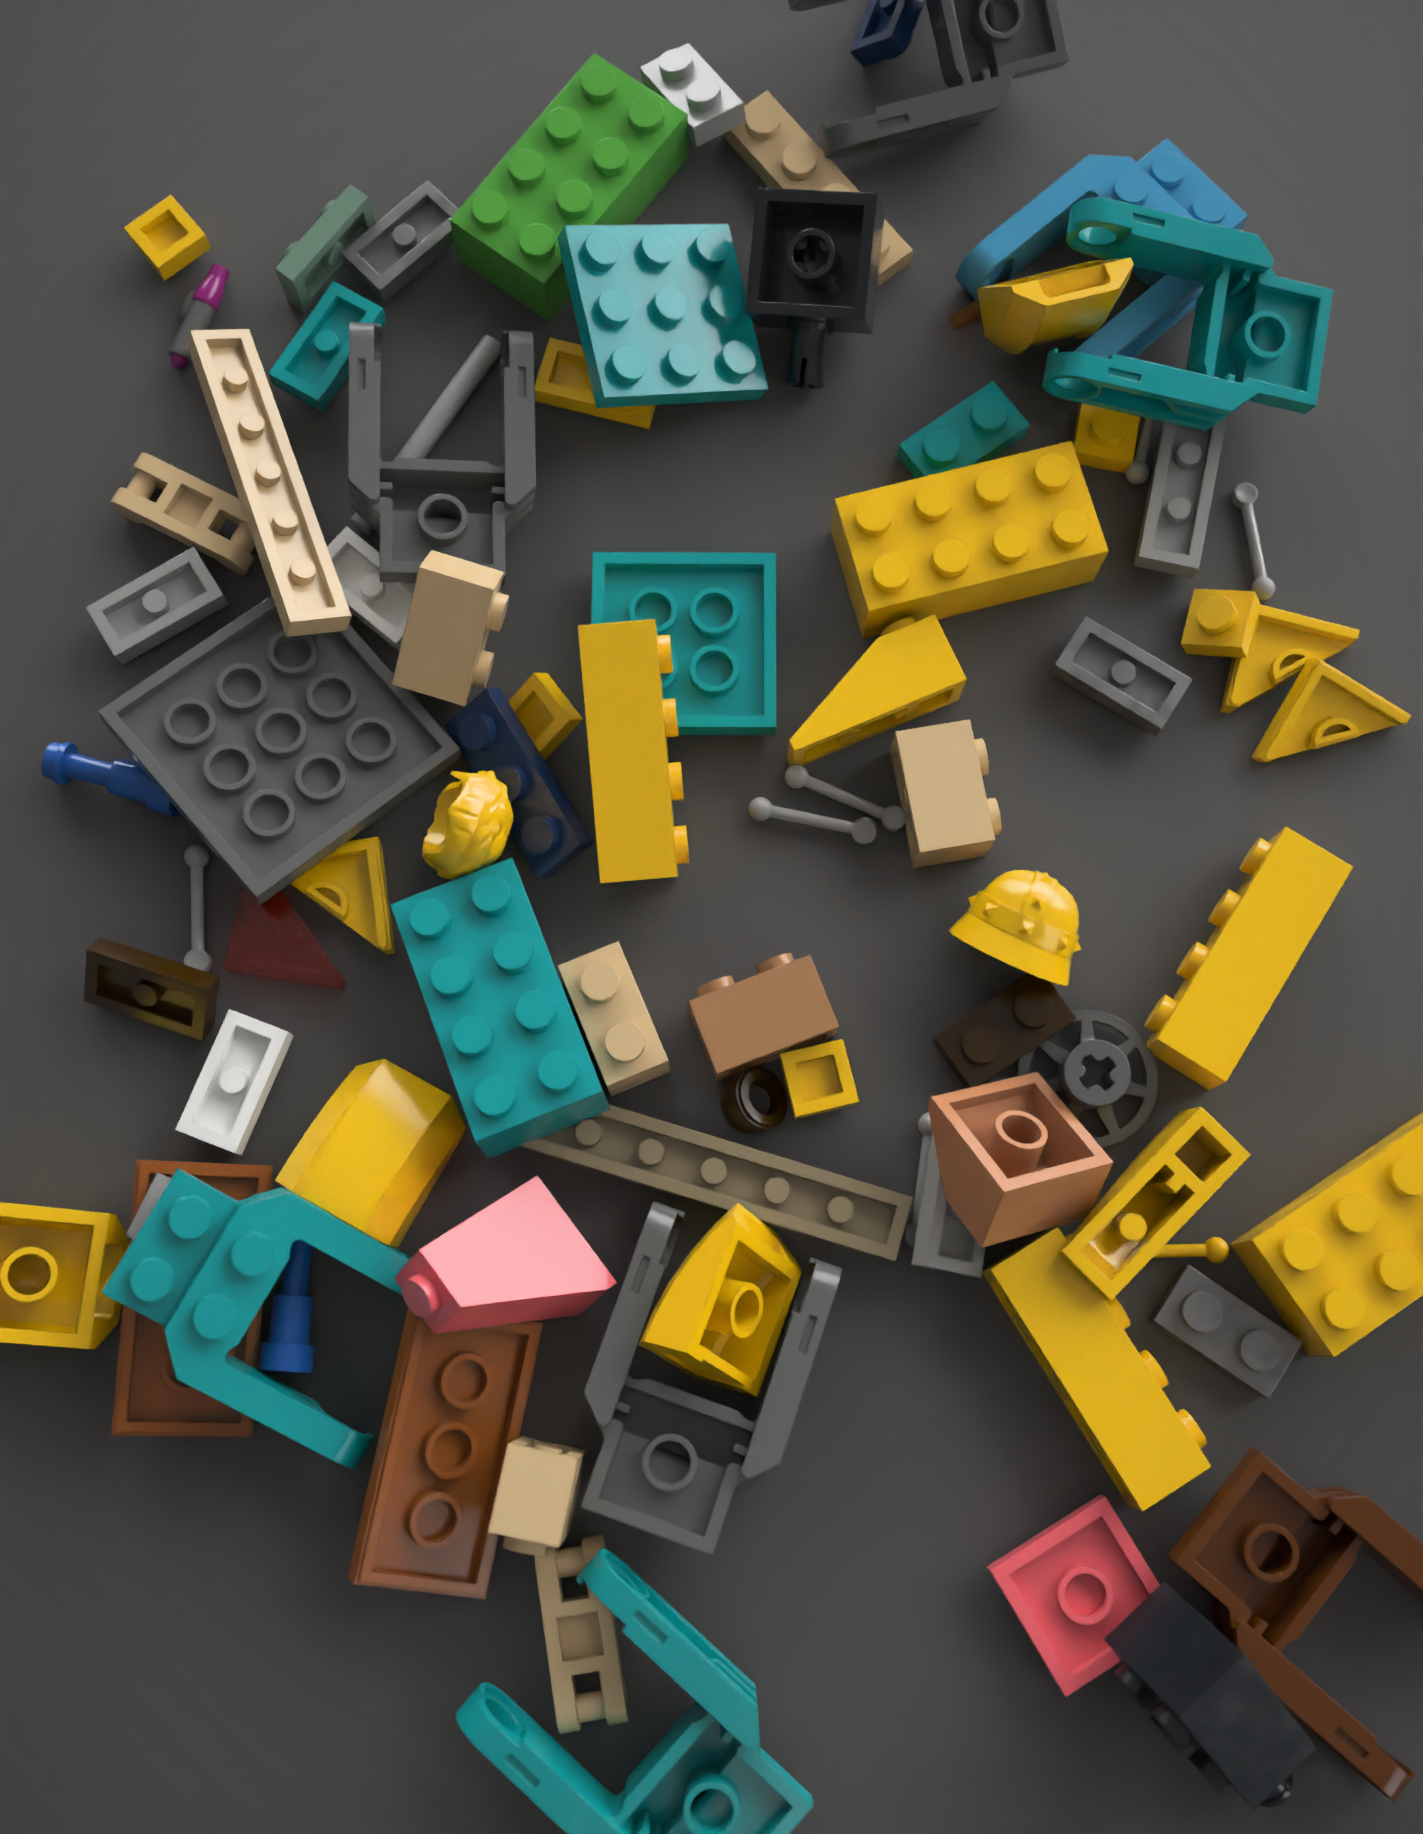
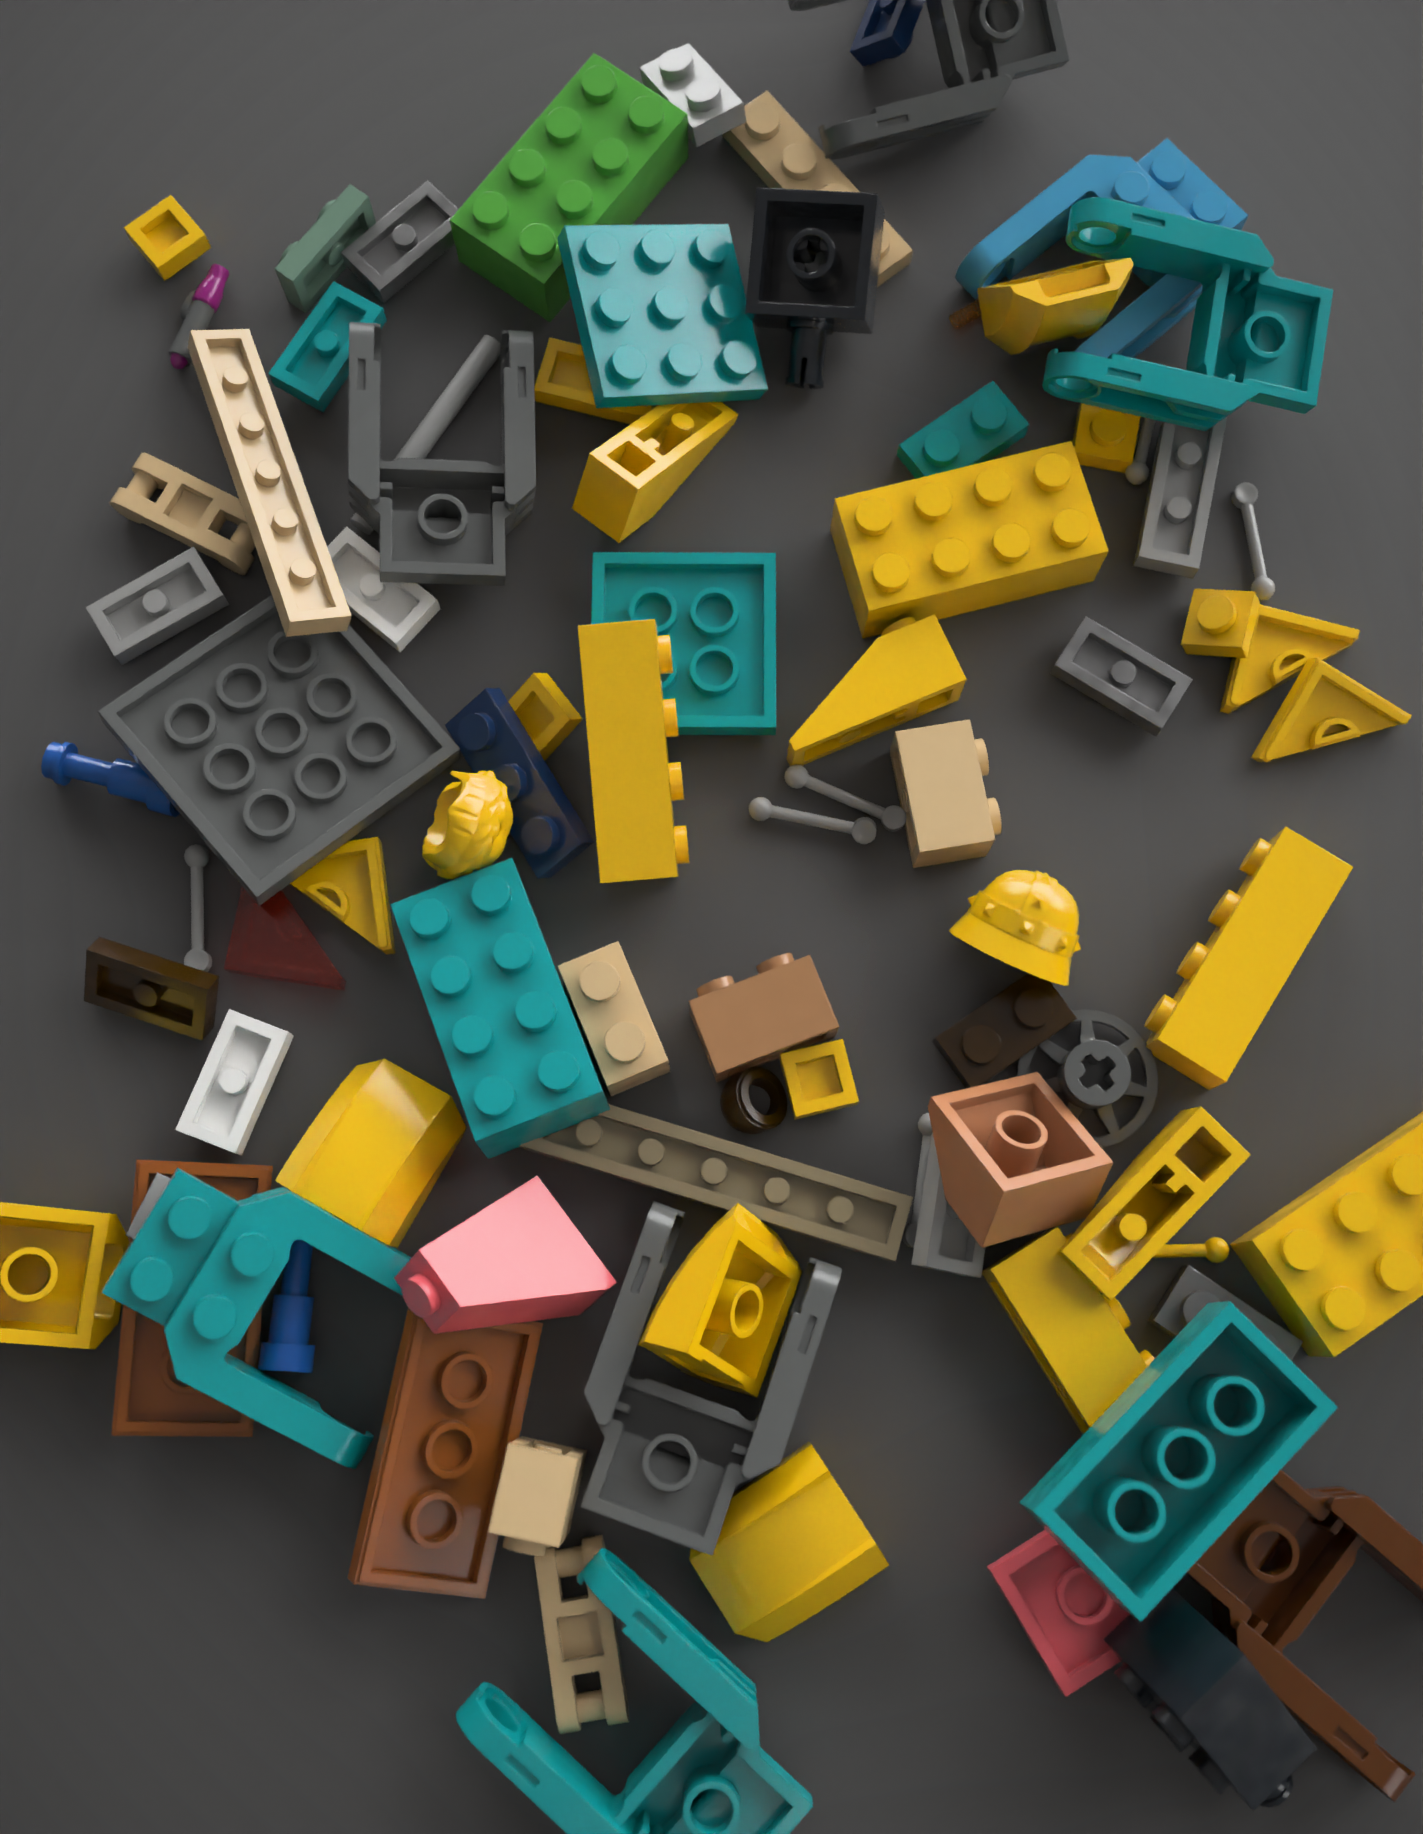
(449, 628): tan brick -> none
(647, 463): none -> yellow slope
(787, 1549): none -> yellow slope
(1178, 1457): none -> teal brick

